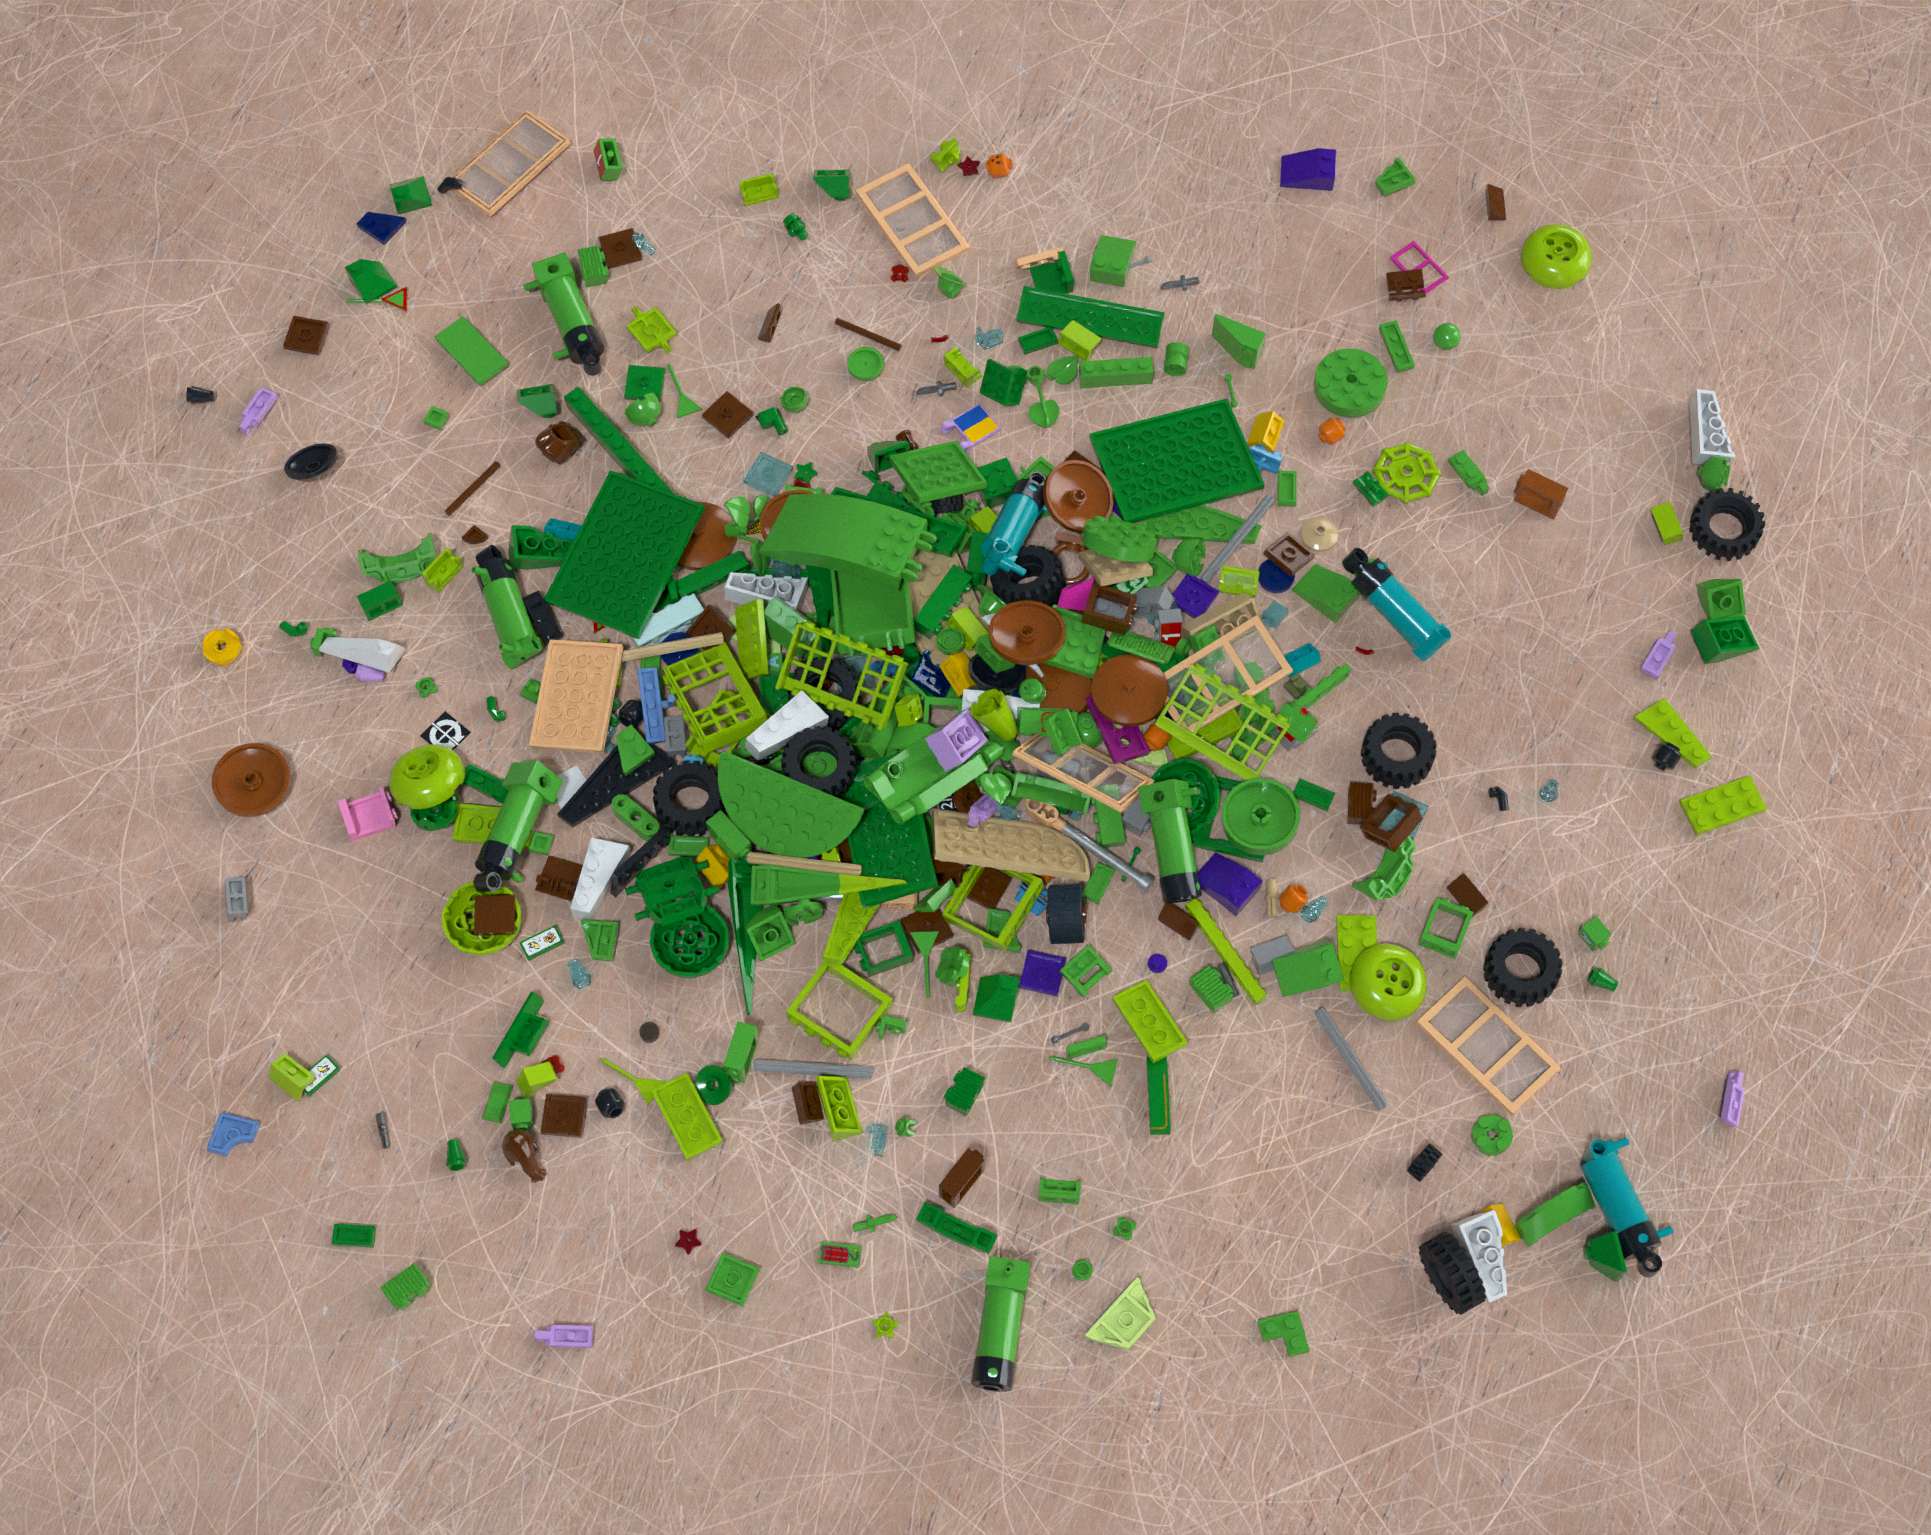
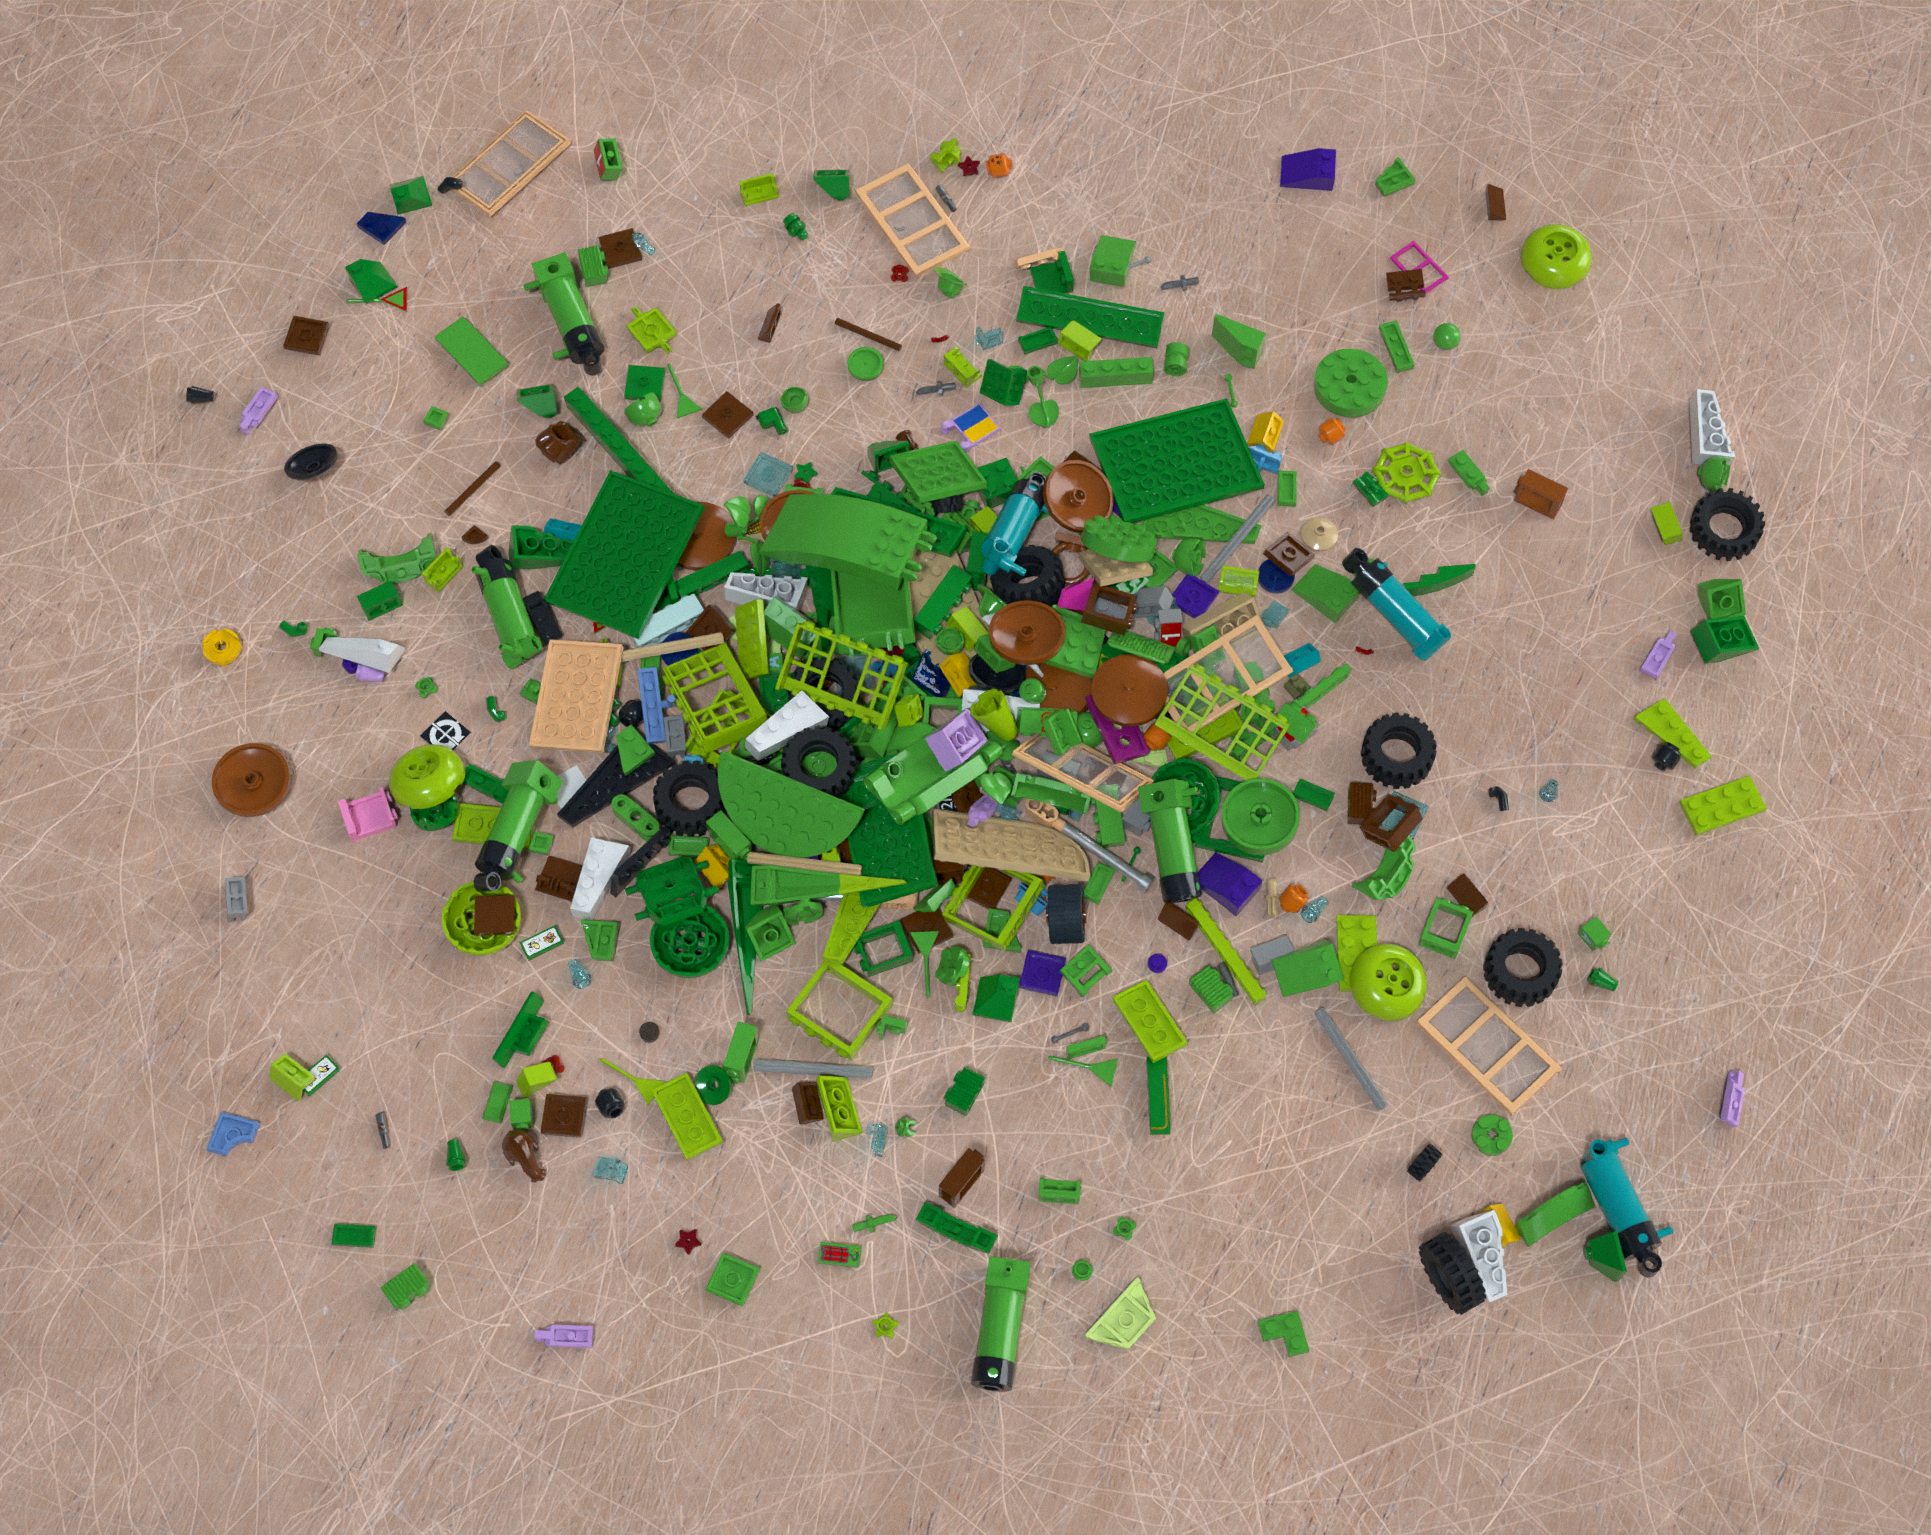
(610, 1169): none -> clear light blue bracket
(947, 200): none -> flat silver pin
(1444, 578): none -> green slope

